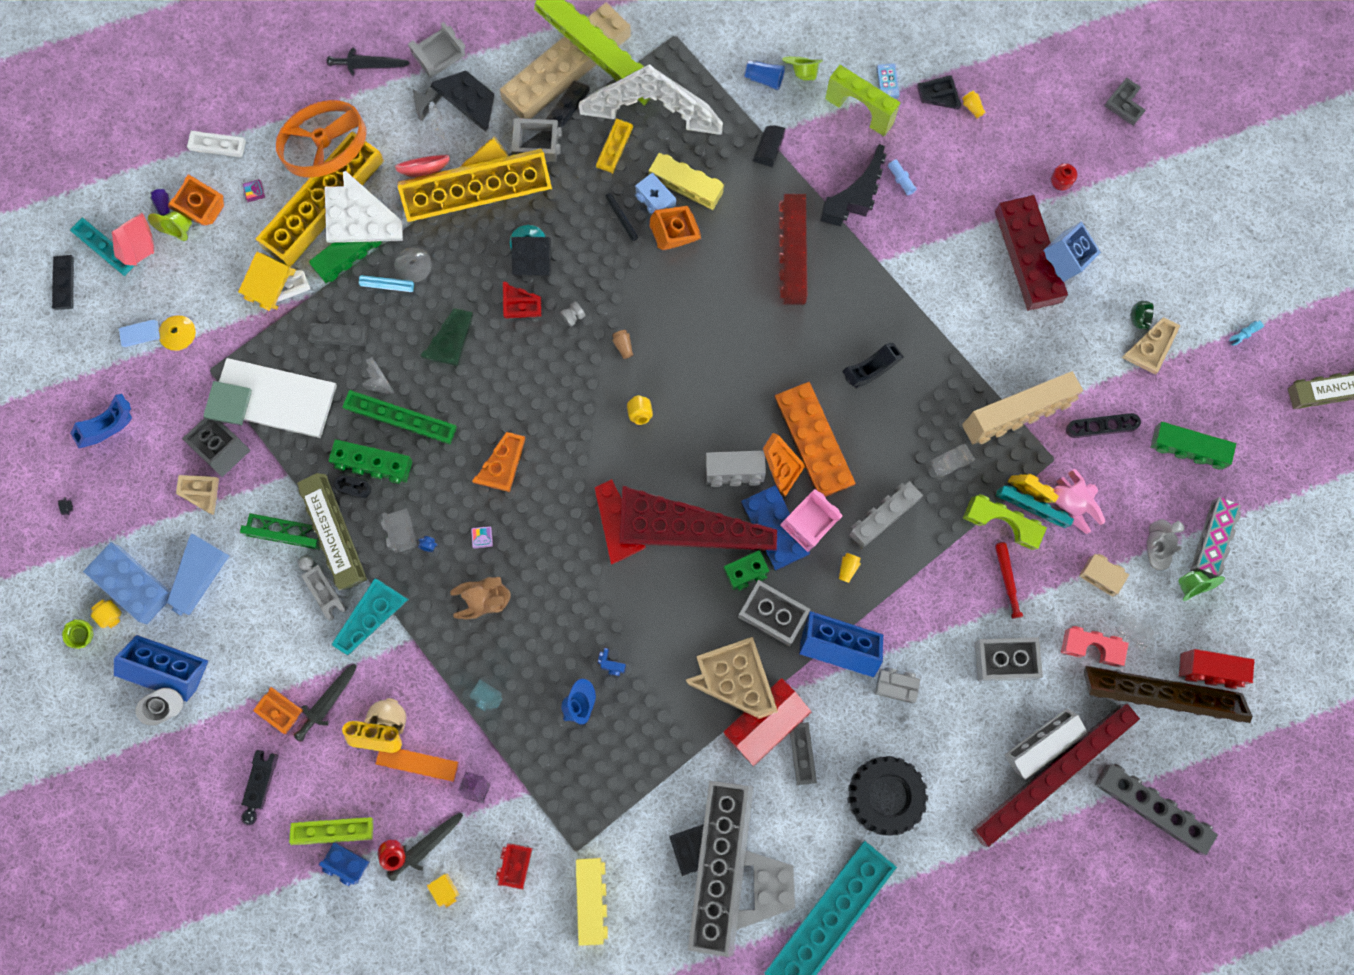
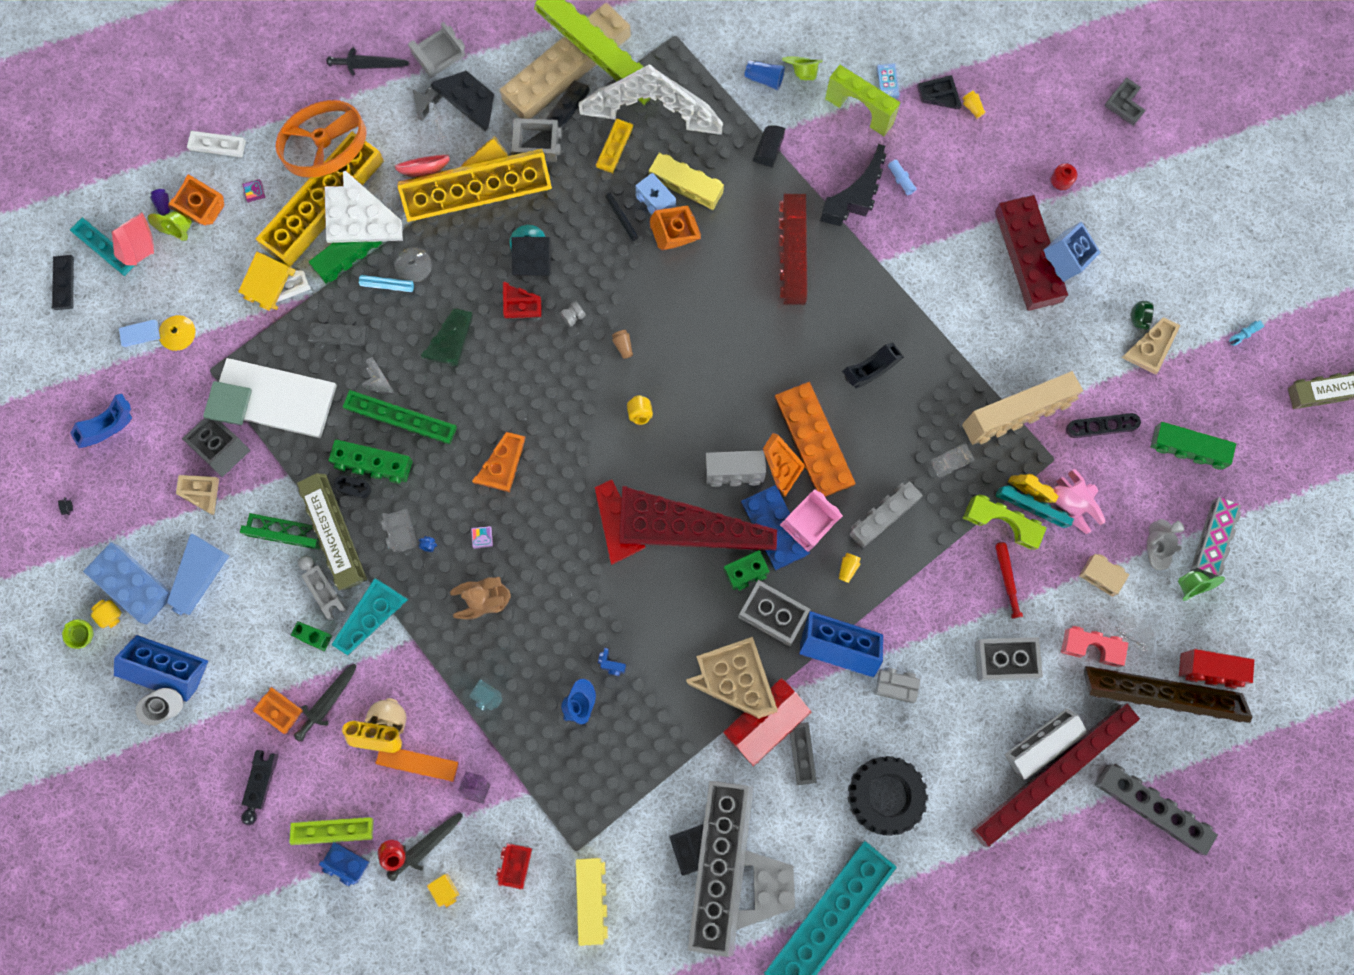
(311, 635): none -> green leg

